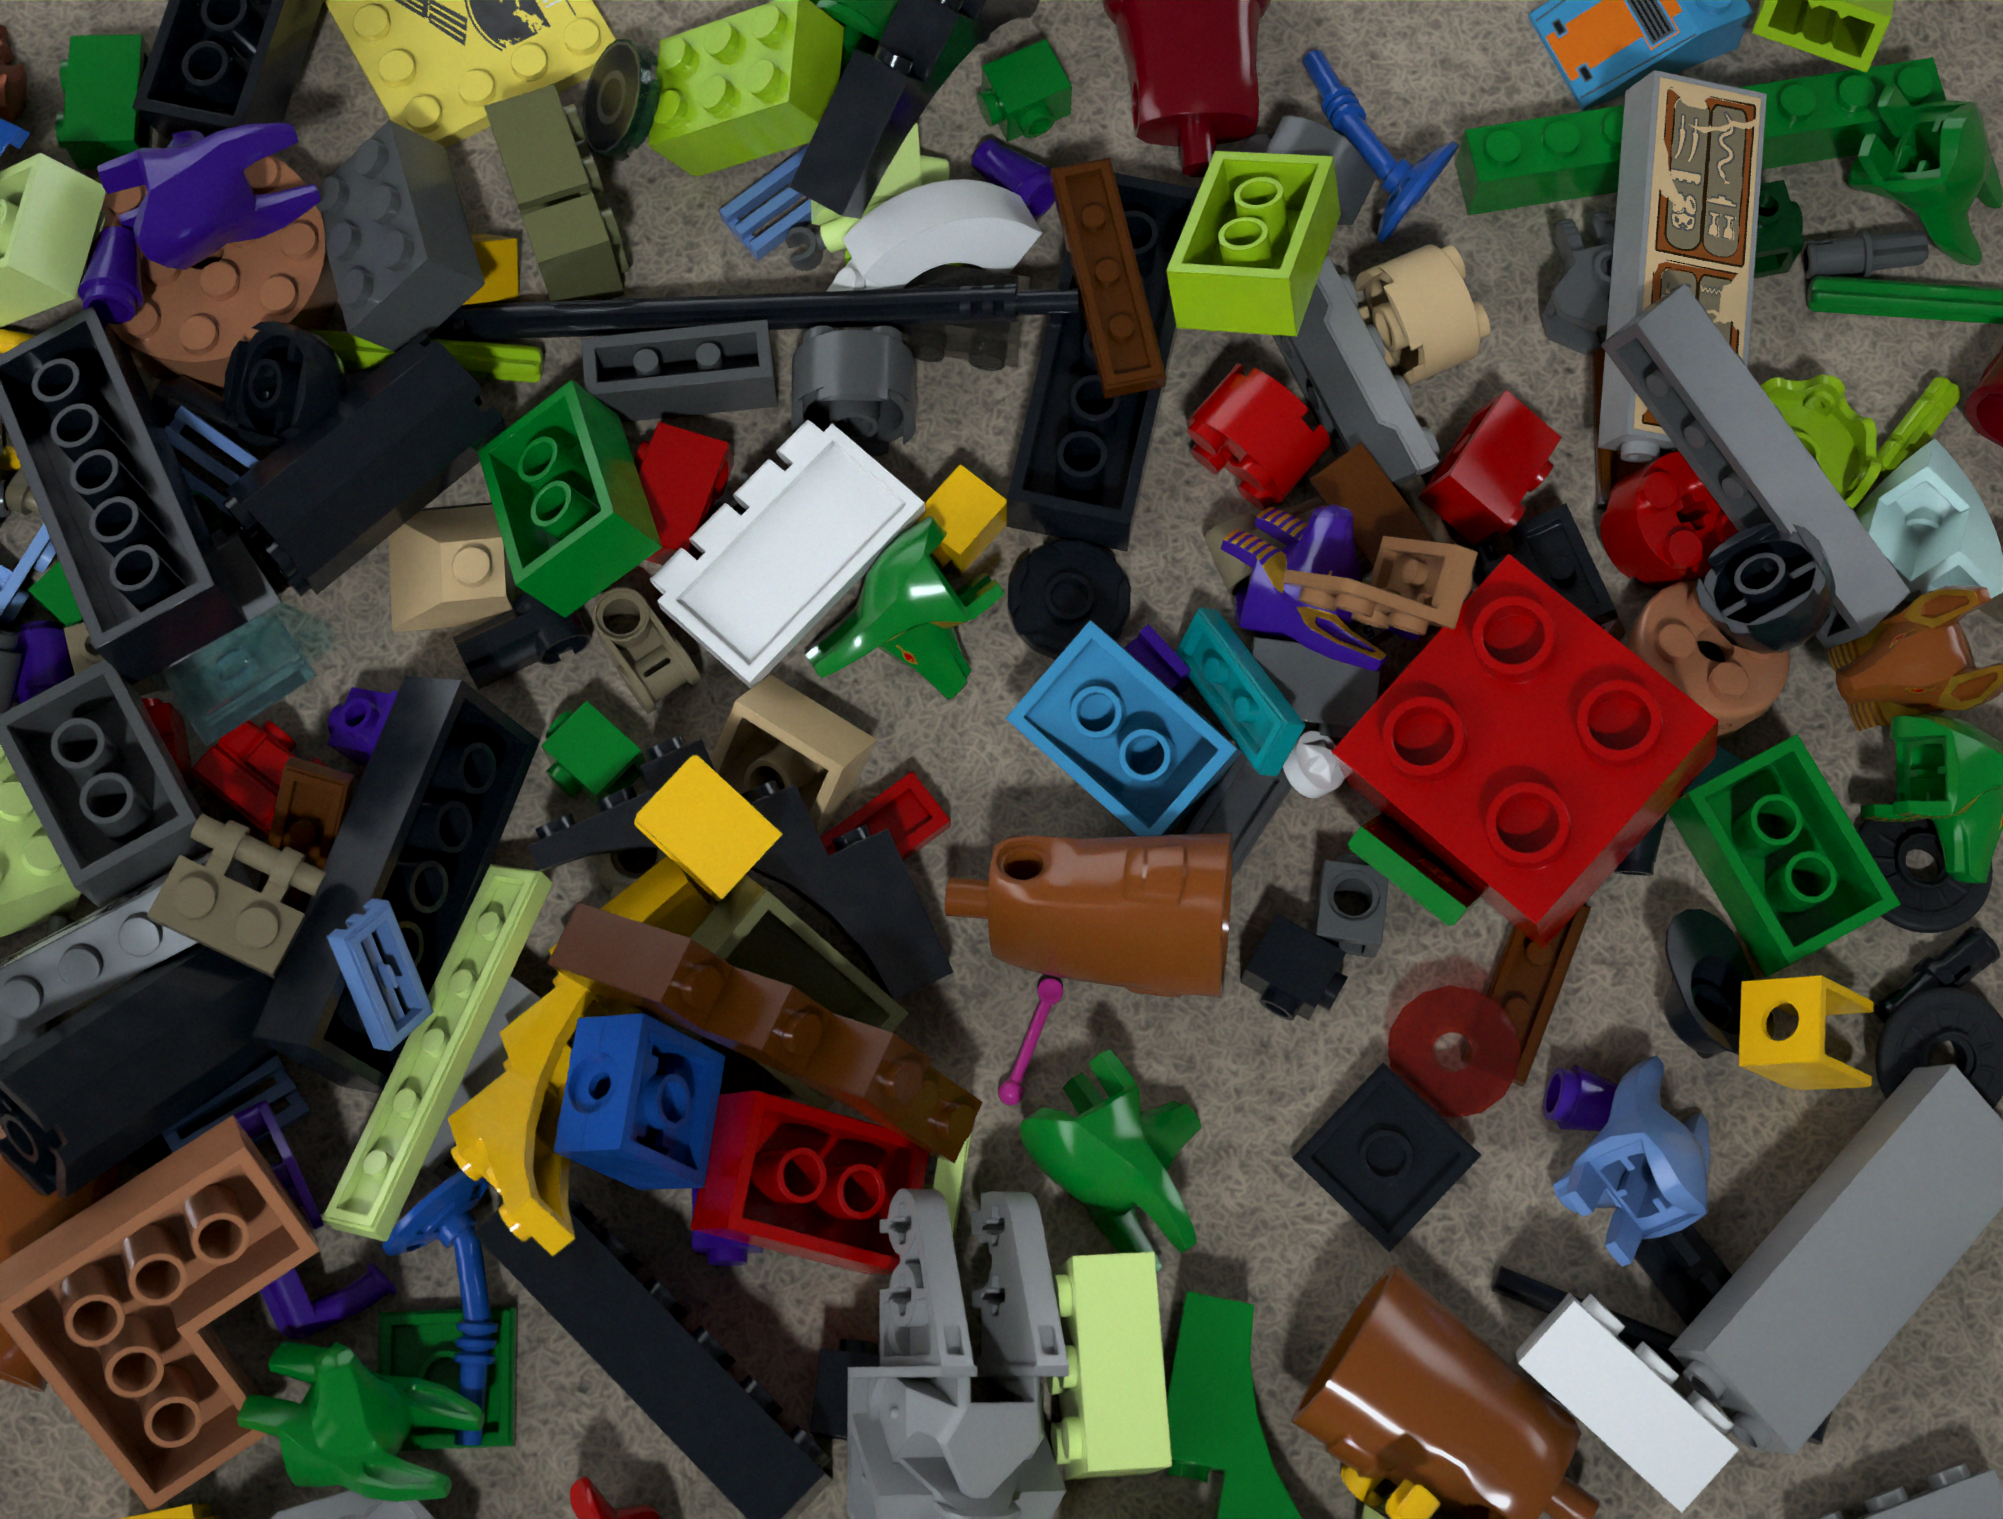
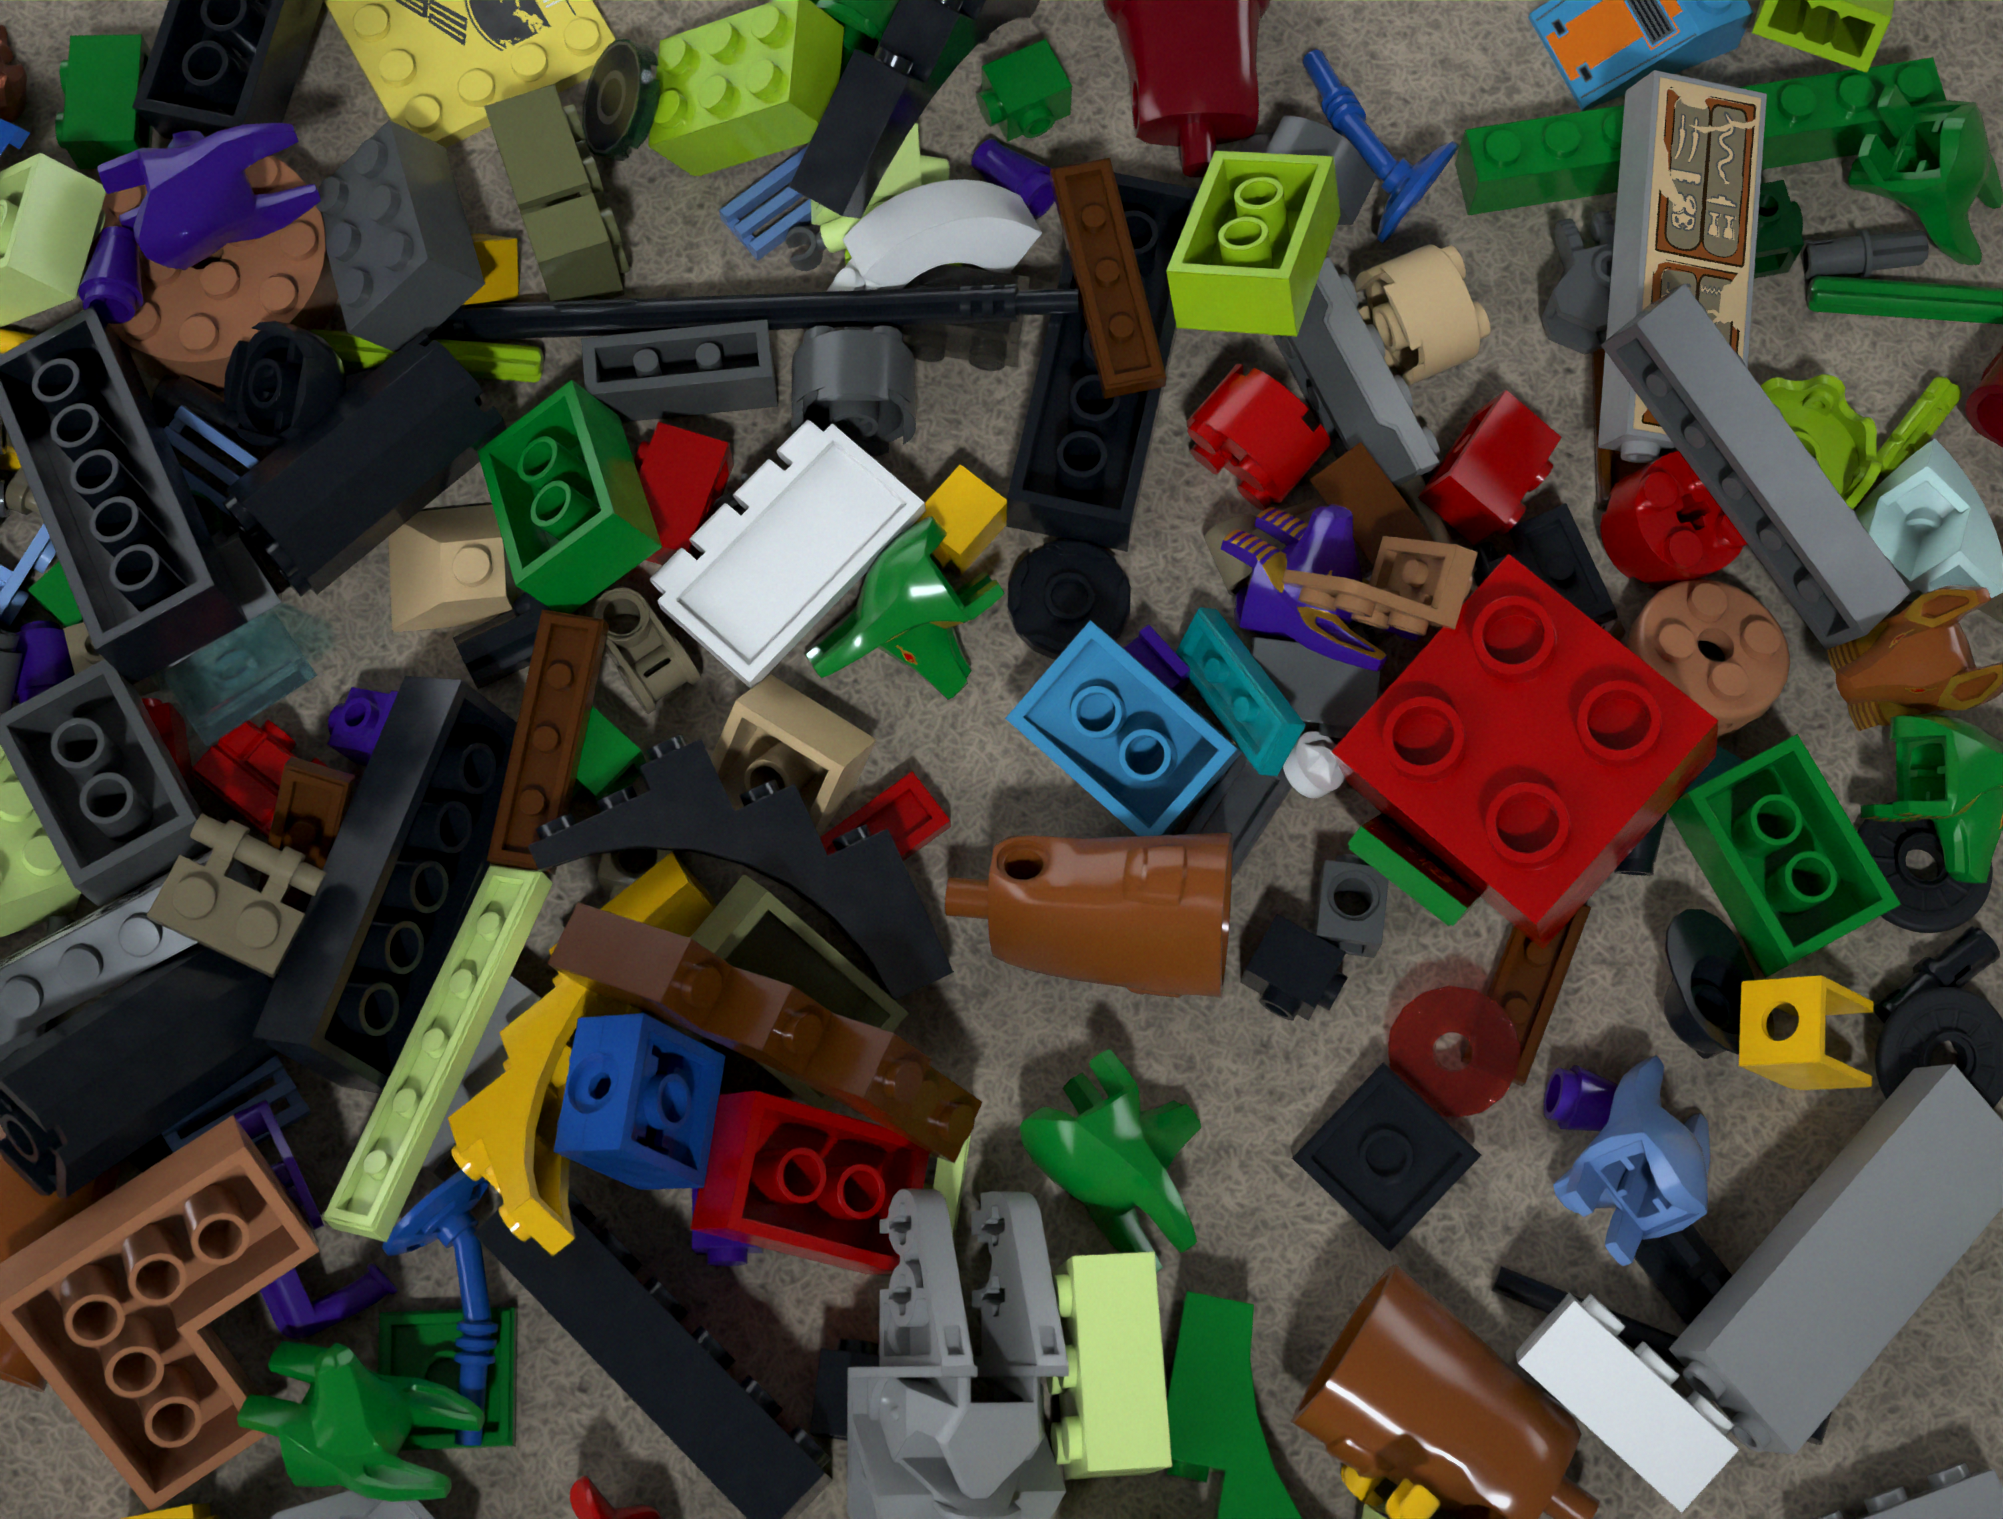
(373, 981): medium blue tile -> none
(548, 734): none -> reddish brown tile
(706, 827): yellow piece -> none
(1049, 994): dark pink hinge -> none
(1768, 588): black cylinder -> none

